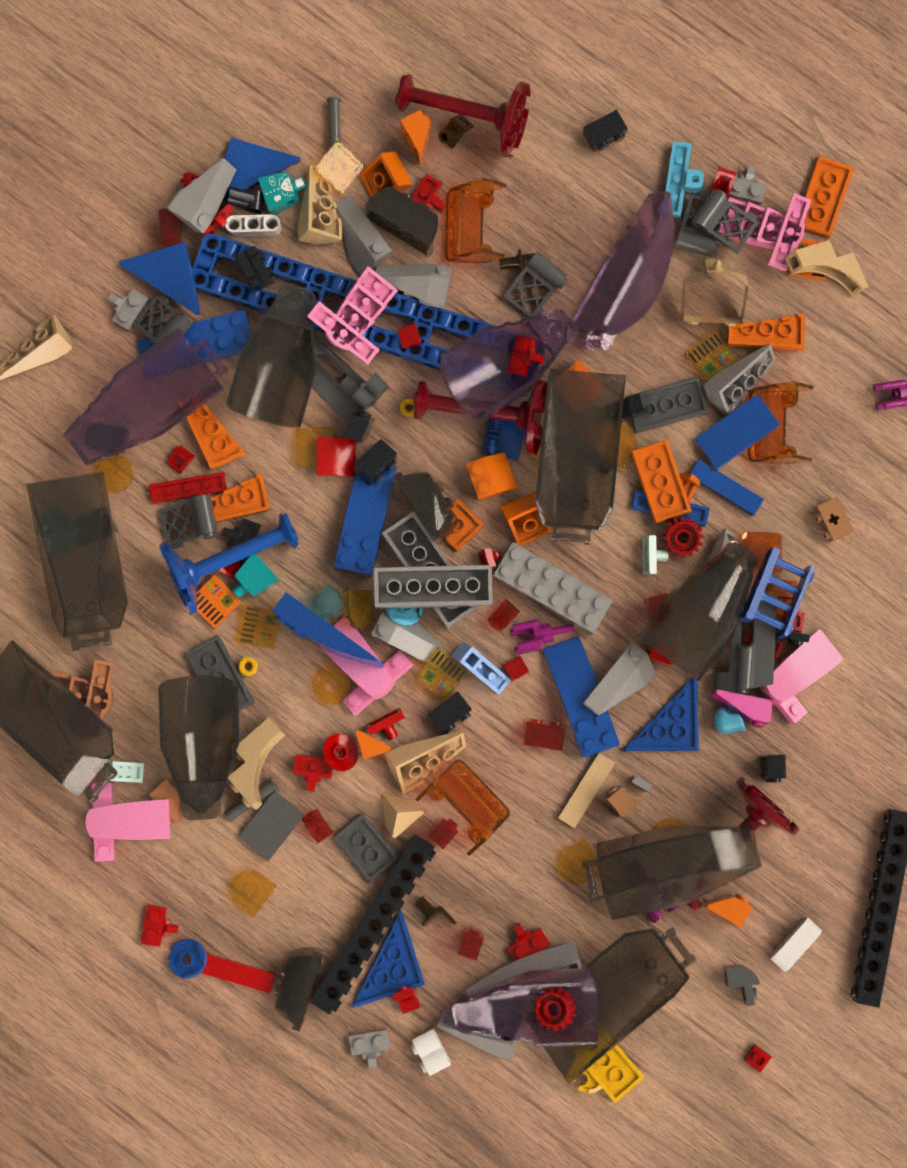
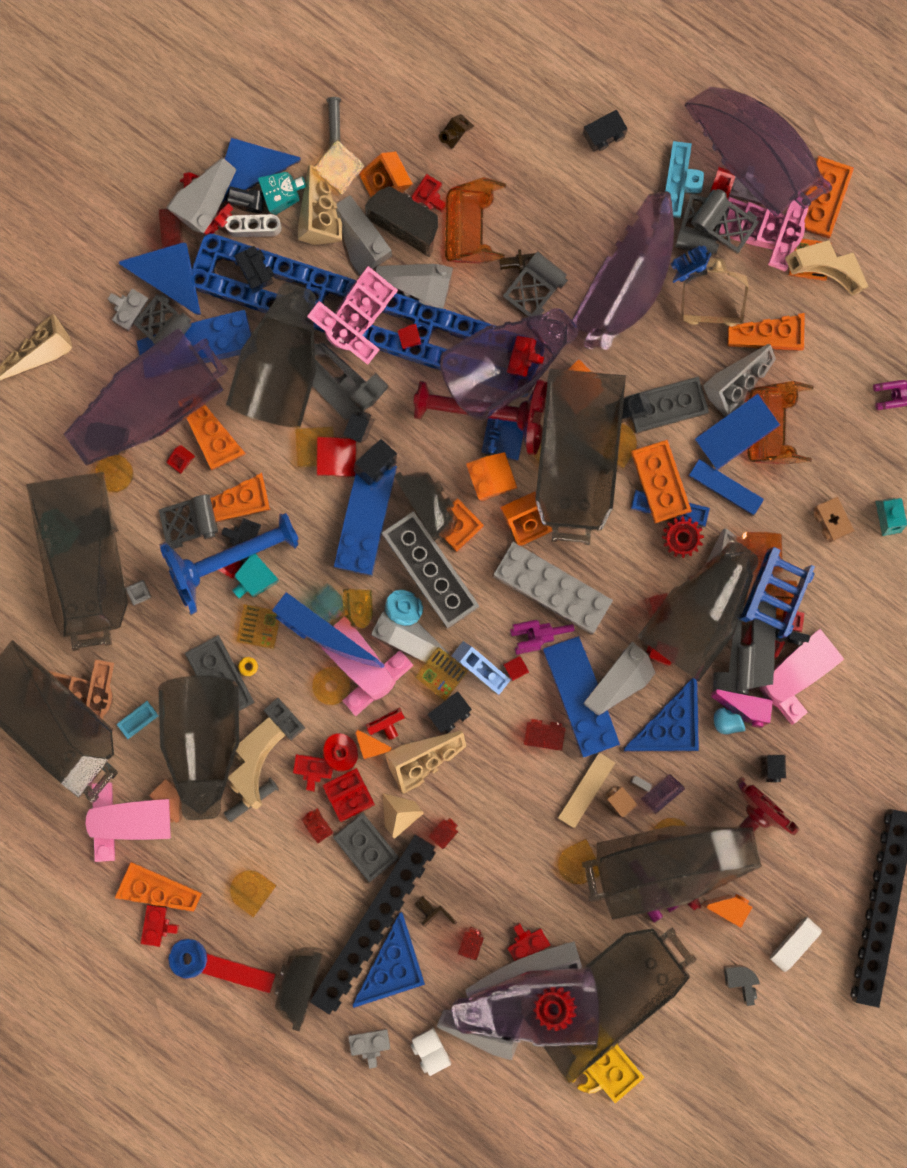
(128, 771): light aqua tile -> none
(137, 720): none -> medium azure tile
(138, 592): none -> light grey tile
(155, 889): none -> orange wing
(187, 487): red tile -> none
(215, 601): orange tile -> none
(271, 825): dark grey tile -> none
(284, 719): none -> dark grey slope
(348, 795): none -> red slope
(407, 999): red bracket -> none
(409, 401): yellow plate -> none
(416, 132): orange slope -> none
(433, 586): light grey brick -> none
(471, 799): clear orange windscreen -> none
(488, 558): red tile -> none
(503, 615): clear red bracket -> none
(509, 118): dark red piece -> none
(651, 556): light aqua tile -> none
(662, 794): none -> tile
(686, 267): none -> blue hinge
(690, 484): orange tile -> none
(710, 356): clear yellow tile -> none
(757, 1058): red tile -> none
(759, 148): none -> windscreen
(891, 515): none -> teal torso

